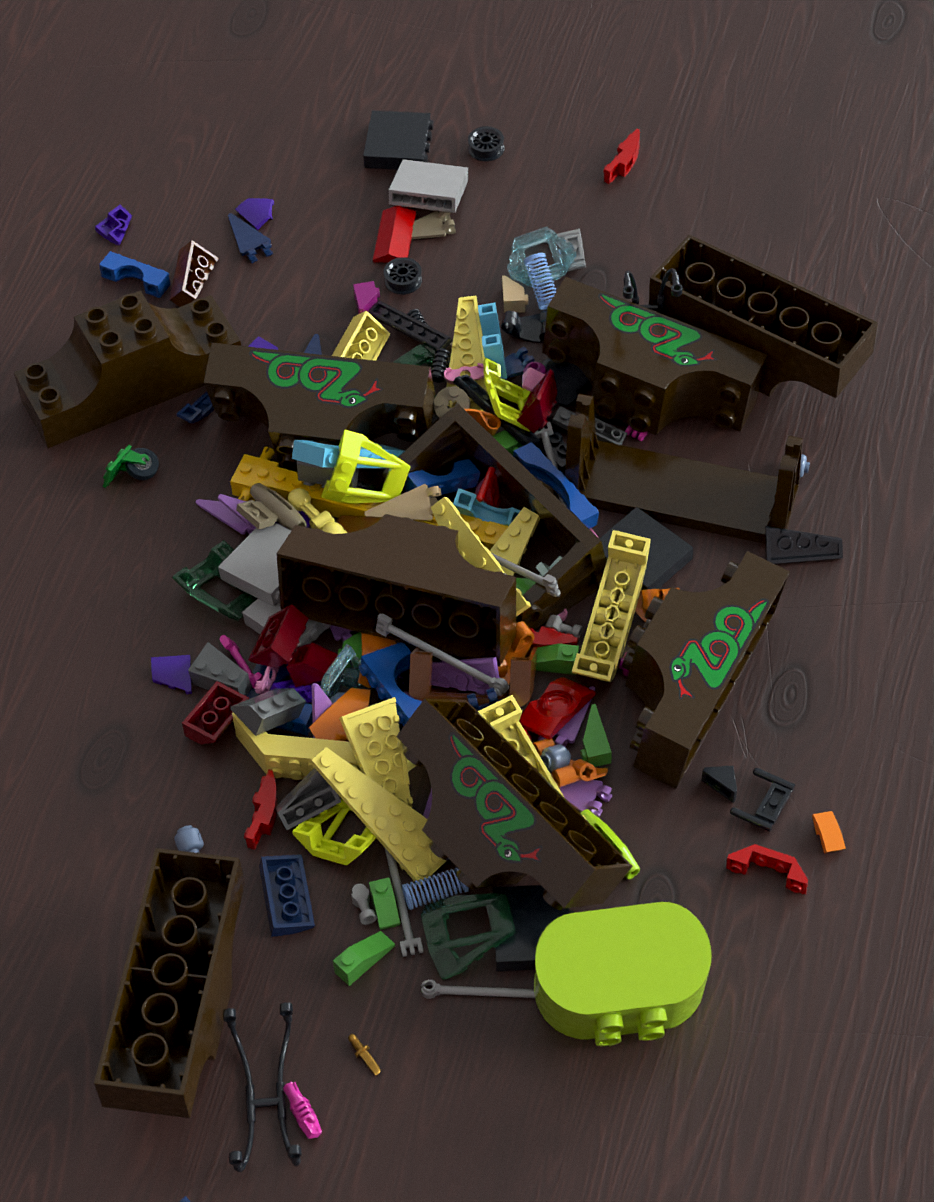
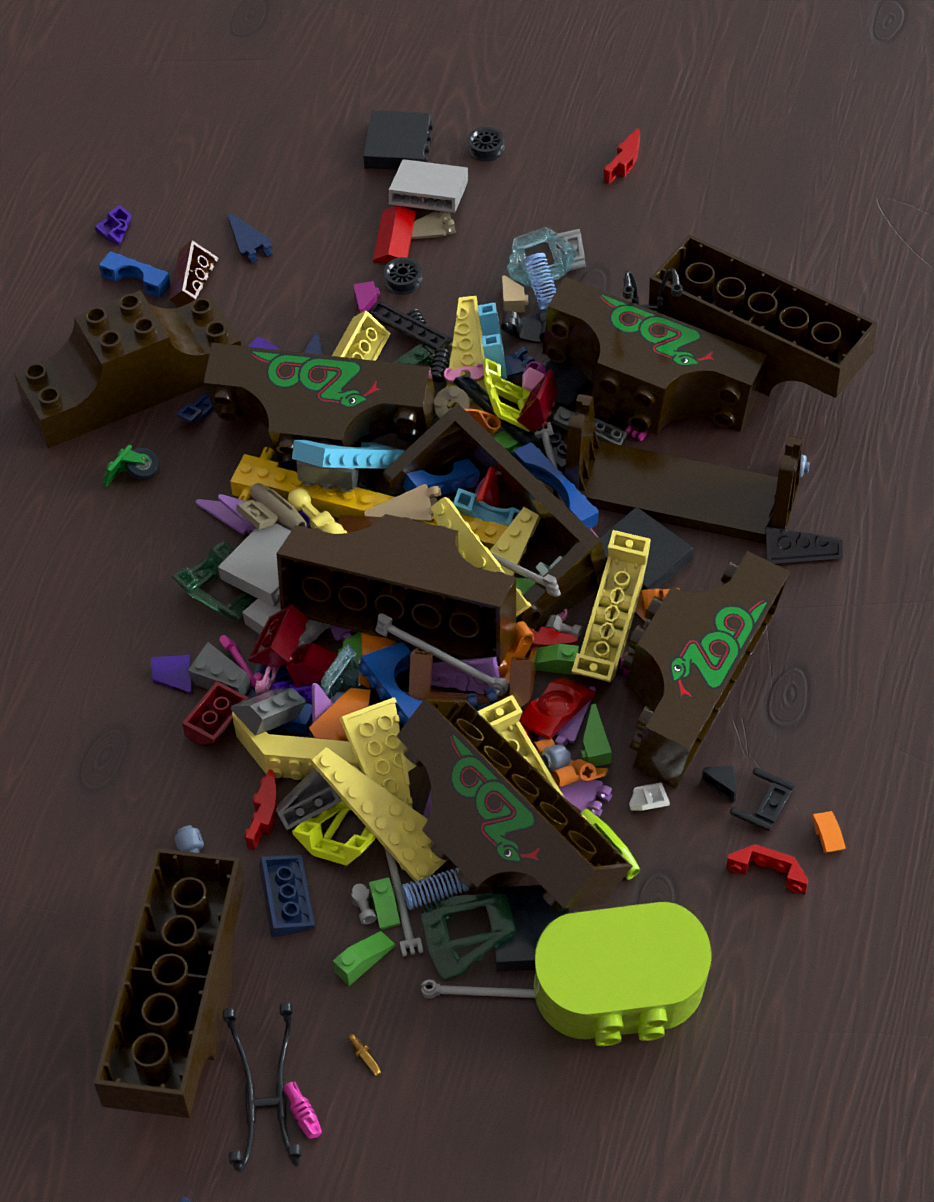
(256, 211): dark purple slope -> none
(338, 487): neon yellow windscreen -> none
(648, 797): none -> white slope

